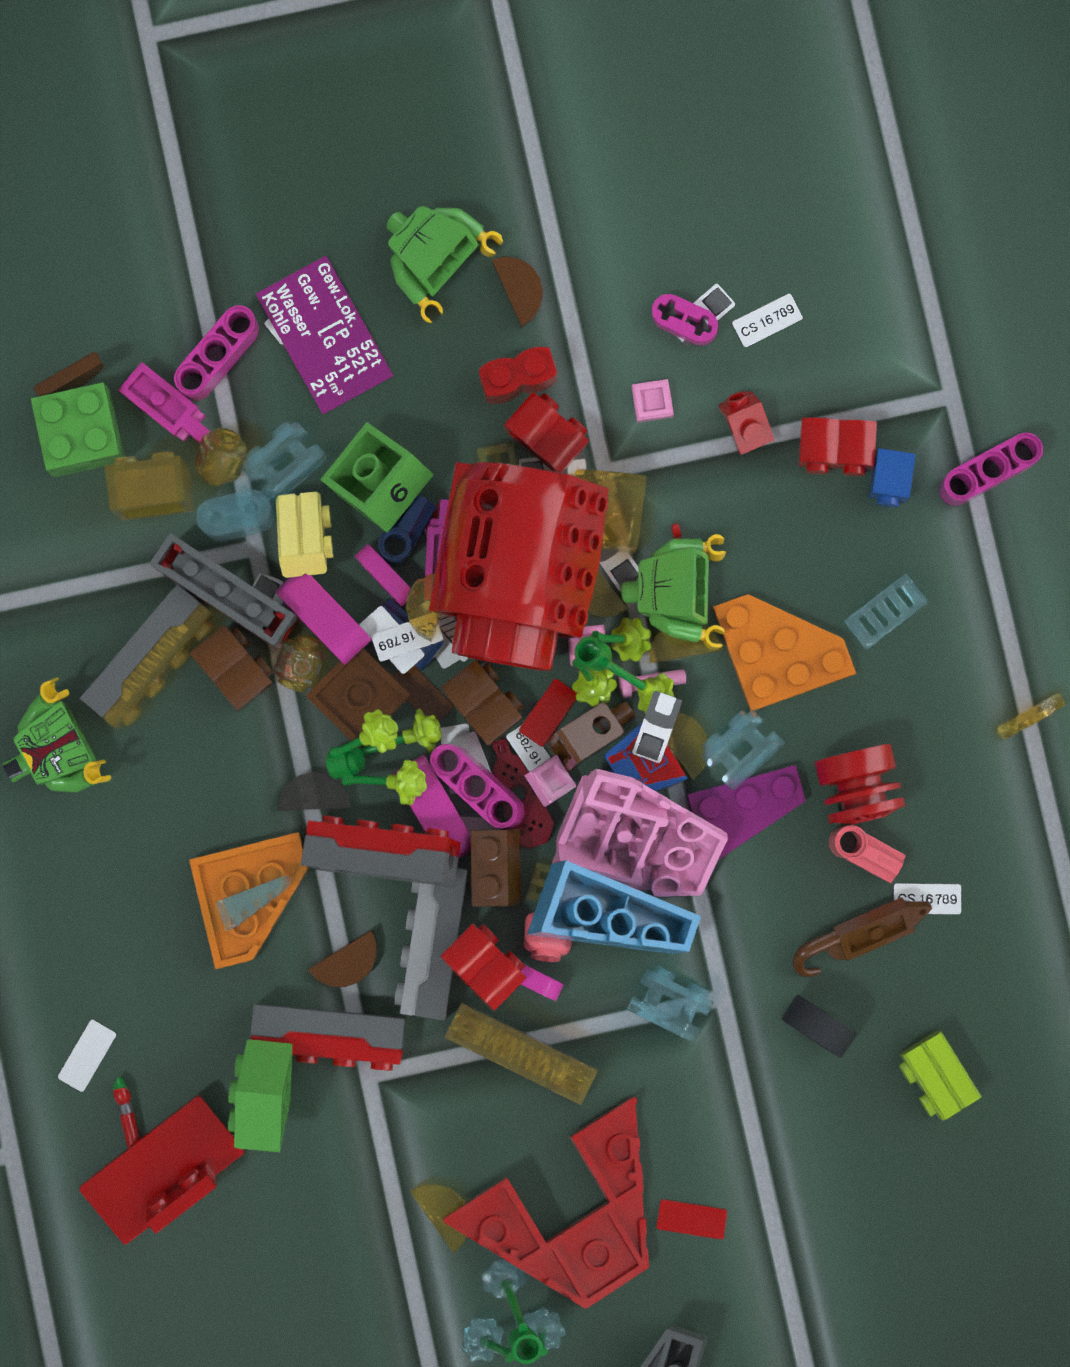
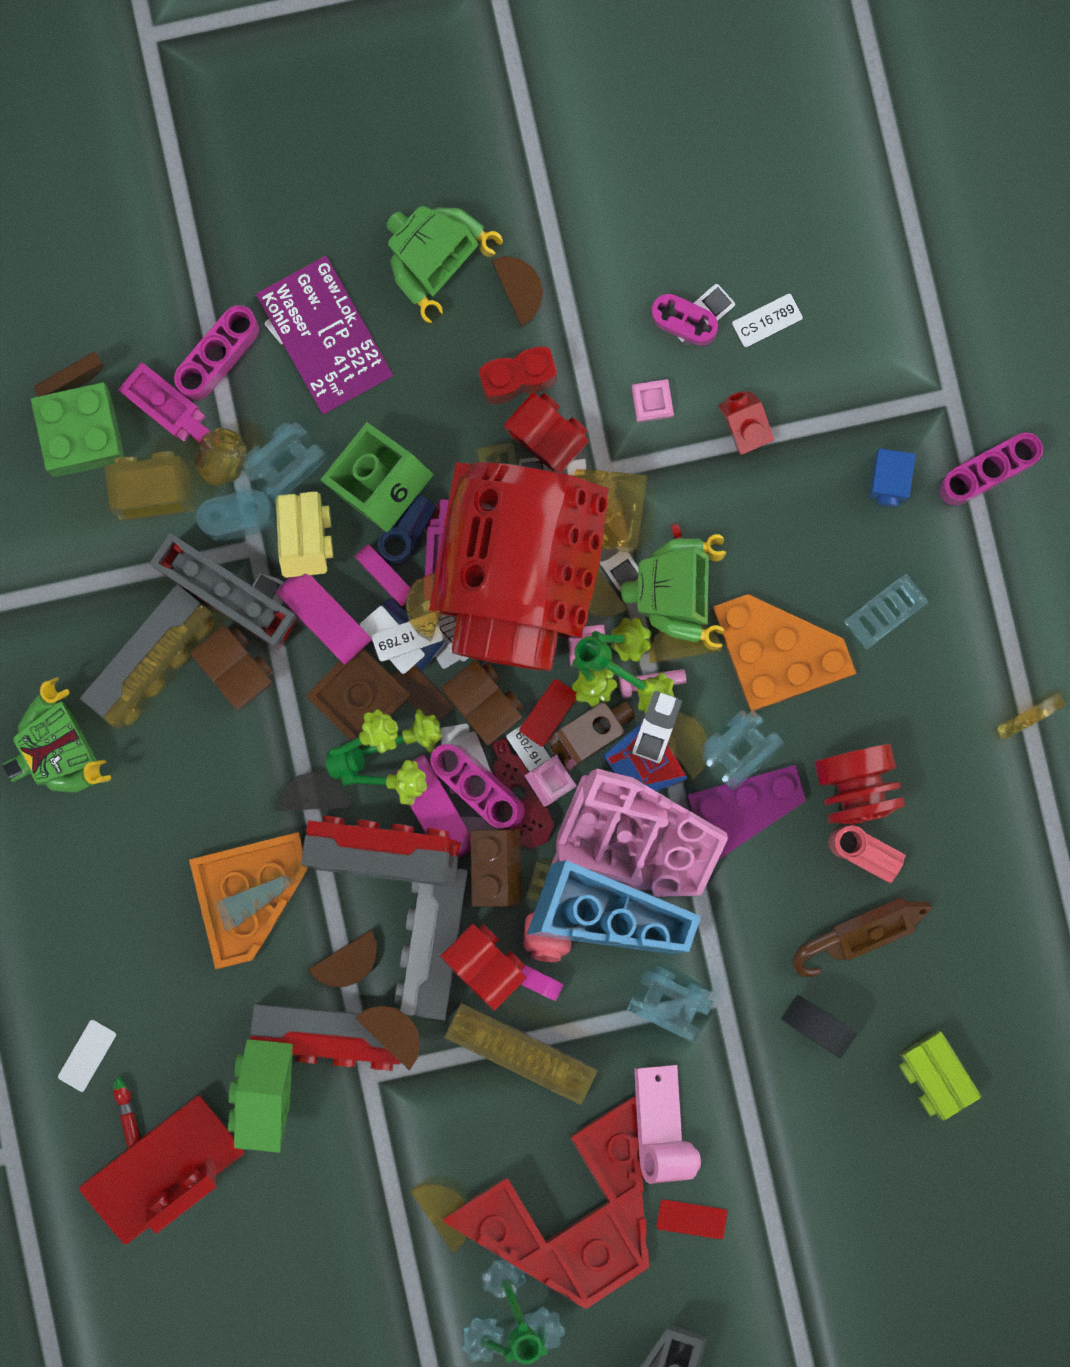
(300, 663): clear yellow head -> none
(393, 1031): none -> reddish brown tile
(661, 1146): none -> bright pink door
(838, 445): red brick -> none
(942, 897): white sticker -> none

